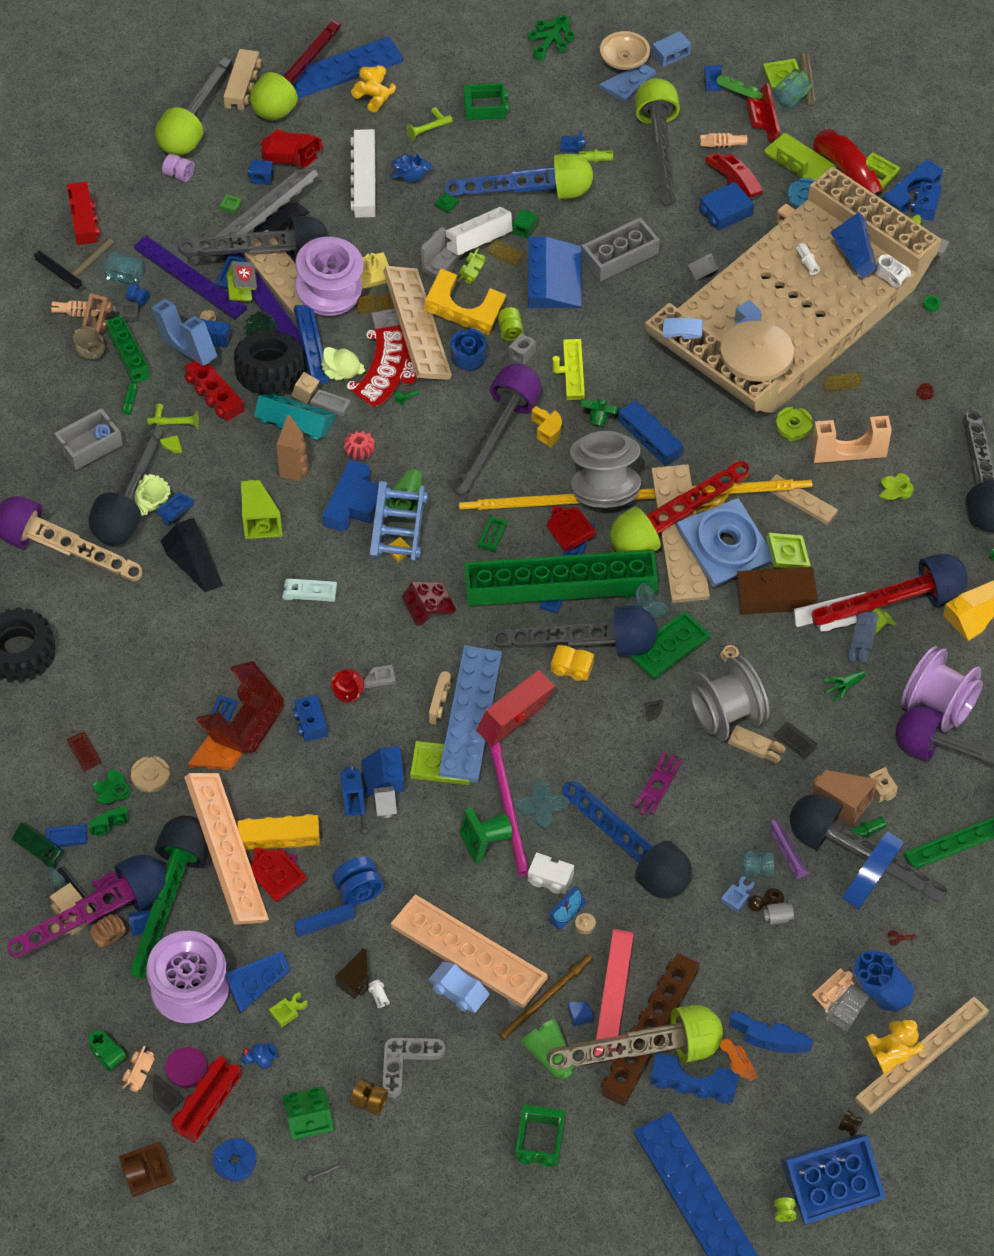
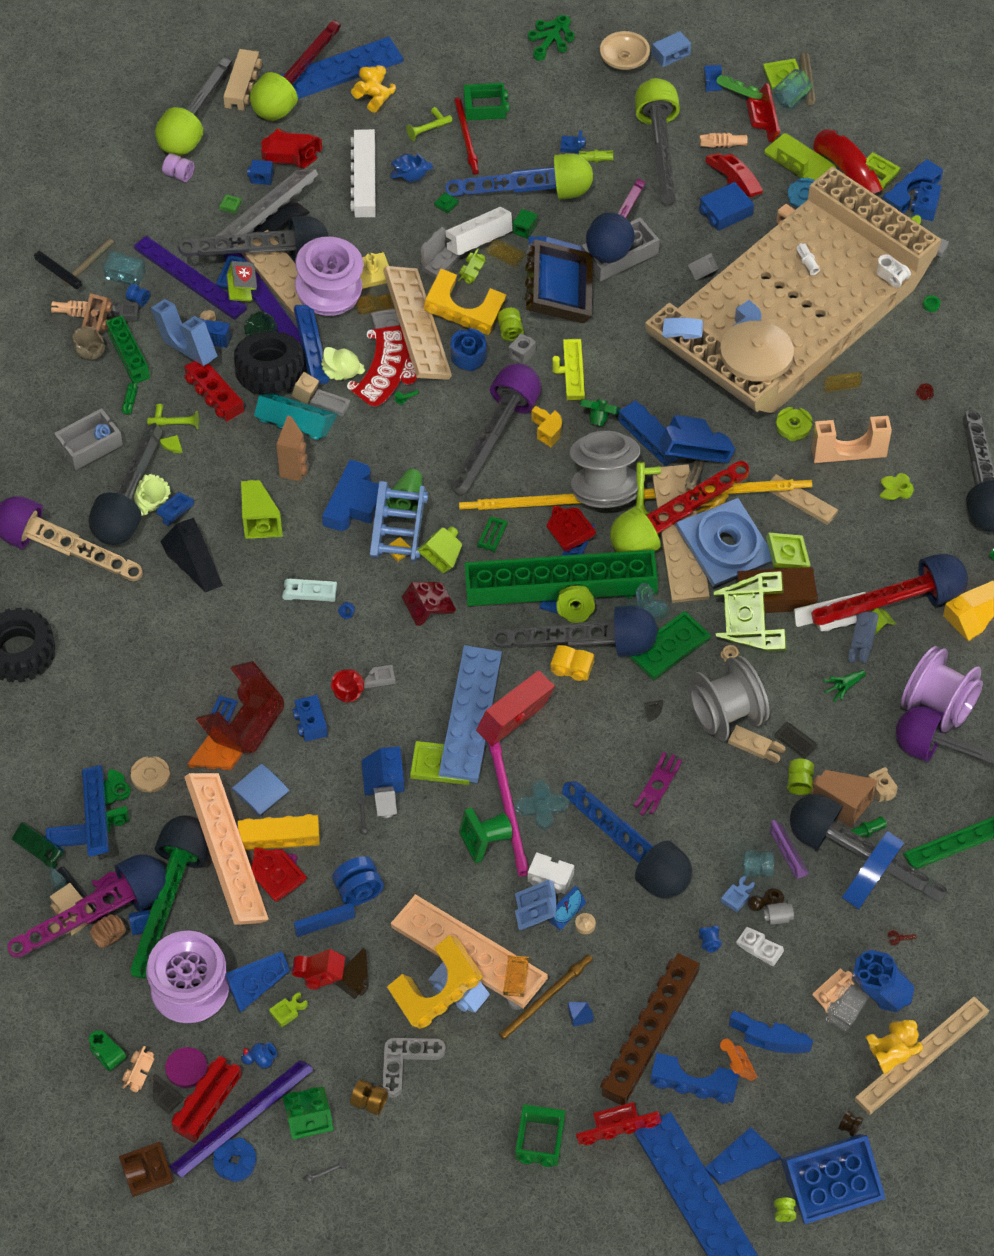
(82, 213): red wedge -> none
(84, 751): clear red tile -> none
(95, 811): none -> blue tile
(240, 1118): none -> dark purple tile
(260, 789): none -> medium blue slope
(319, 968): none -> red hinge
(343, 609): none -> blue hinge
(352, 783): blue torso -> none
(359, 445): coral gear -> none
(378, 993): white pin -> none
(440, 695): tan hinge -> none
(442, 548): none -> lime torso
(461, 977): none -> yellow arch
(471, 158): none -> red bar
(516, 976): none -> clear yellow tile
(535, 904): none -> medium blue slope
(541, 1041): bright green cone -> none
(554, 309): none -> dark brown window
(579, 594): none -> lime plate
(611, 233): none -> dark blue piece
(614, 986): coral beam -> none
(617, 1121): none -> red bracket
(627, 83): medium blue wing -> none
(641, 471): none -> lime piece
(693, 1034): piece -> none
(694, 439): none -> blue brick
(694, 474): none -> dark tan axle
(710, 938): none -> blue brick
(743, 1155): none -> blue wing
(747, 612): none -> lime wedge
(757, 945): none -> white slope
(800, 777): none -> lime wheel
(855, 243): blue wedge -> none

